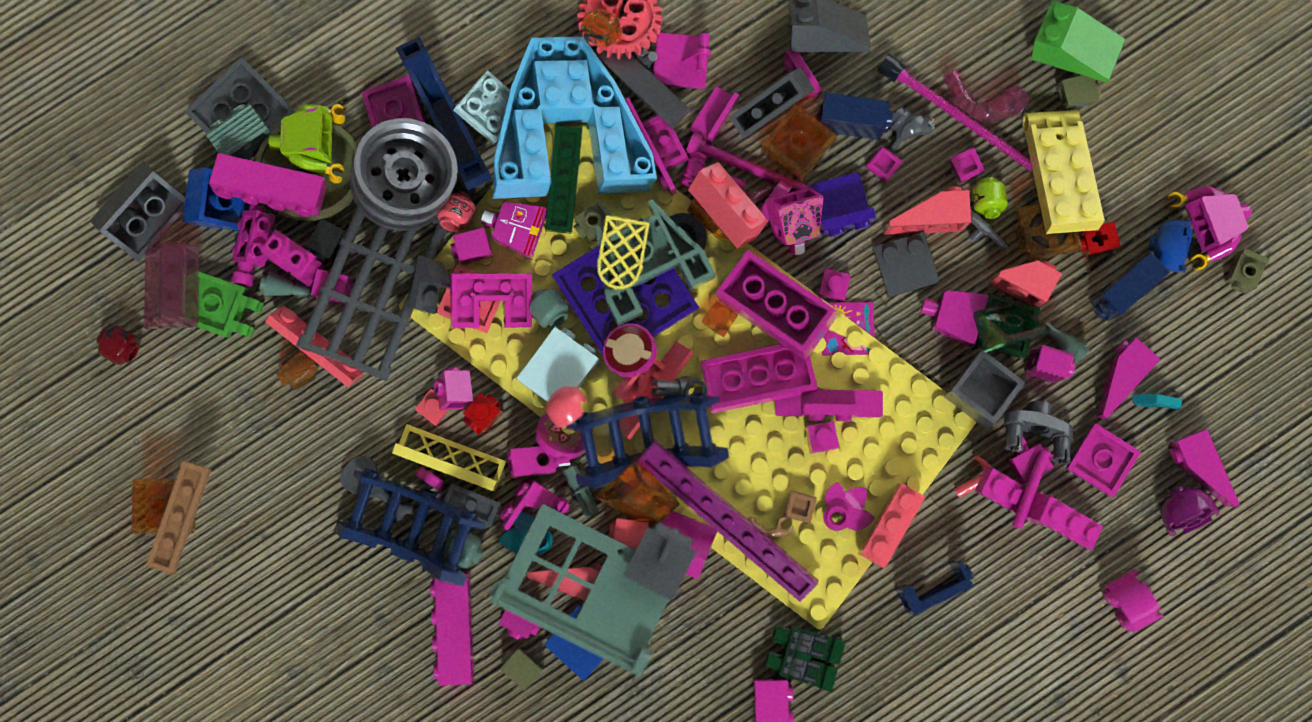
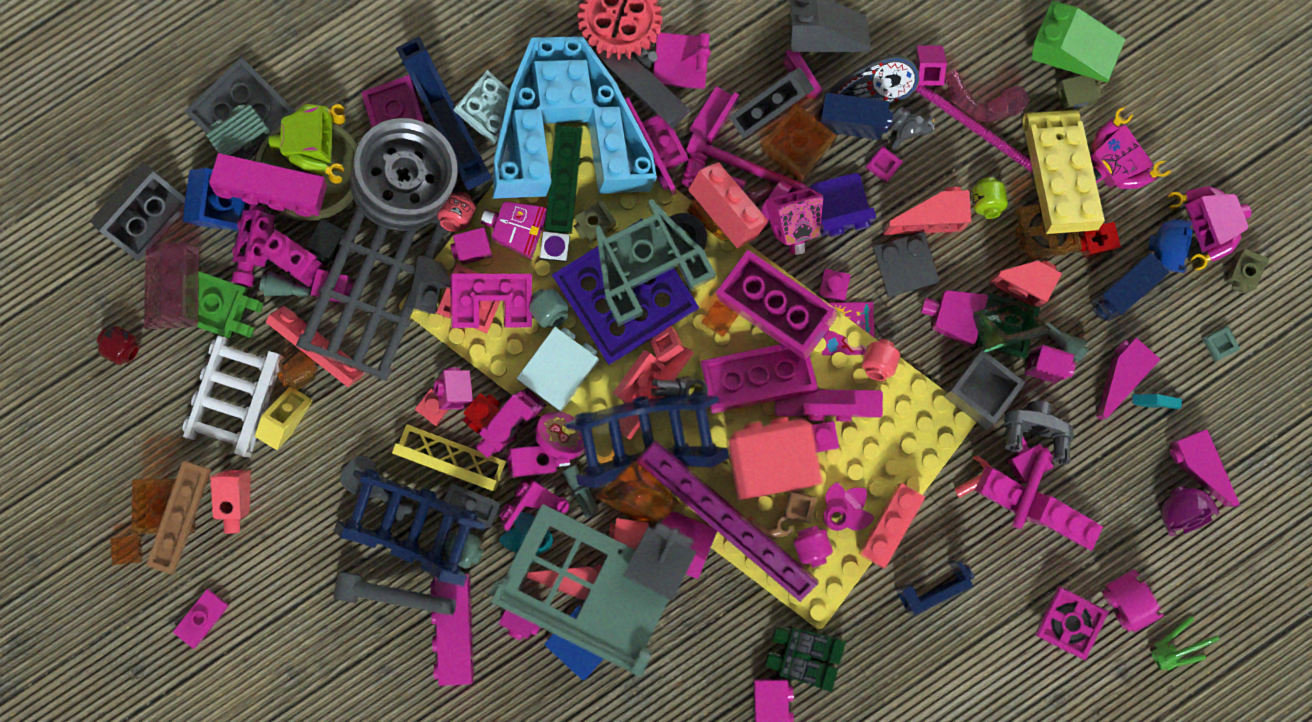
(126, 550): none -> clear orange tile
(201, 618): none -> dark pink plate
(232, 488): none -> coral torso
(260, 391): none -> white fence
(282, 418): none -> light yellow slope
(350, 588): none -> dark grey piece
(430, 479): dark pink tile -> none
(509, 422): none -> dark pink hips
(521, 667): olive brick -> none
(555, 246): none -> tile
(565, 406): coral hair -> none
(601, 28): clear orange head -> none
(621, 259): light yellow window -> none
(629, 350): tile -> none
(666, 344): none -> coral plate
(773, 458): none -> coral plate
(813, 546): none -> dark pink head
(880, 360): none -> coral head
(883, 79): none -> shield
(931, 64): none -> dark pink brick
(966, 165): dark pink plate -> none
(984, 228): dark grey piece -> none
(1071, 623): none -> dark pink piece
(1103, 460): dark pink plate -> none
(1120, 158): none -> dark pink torso
(1168, 657): none -> bright green plant
(1221, 343): none -> sand green tile

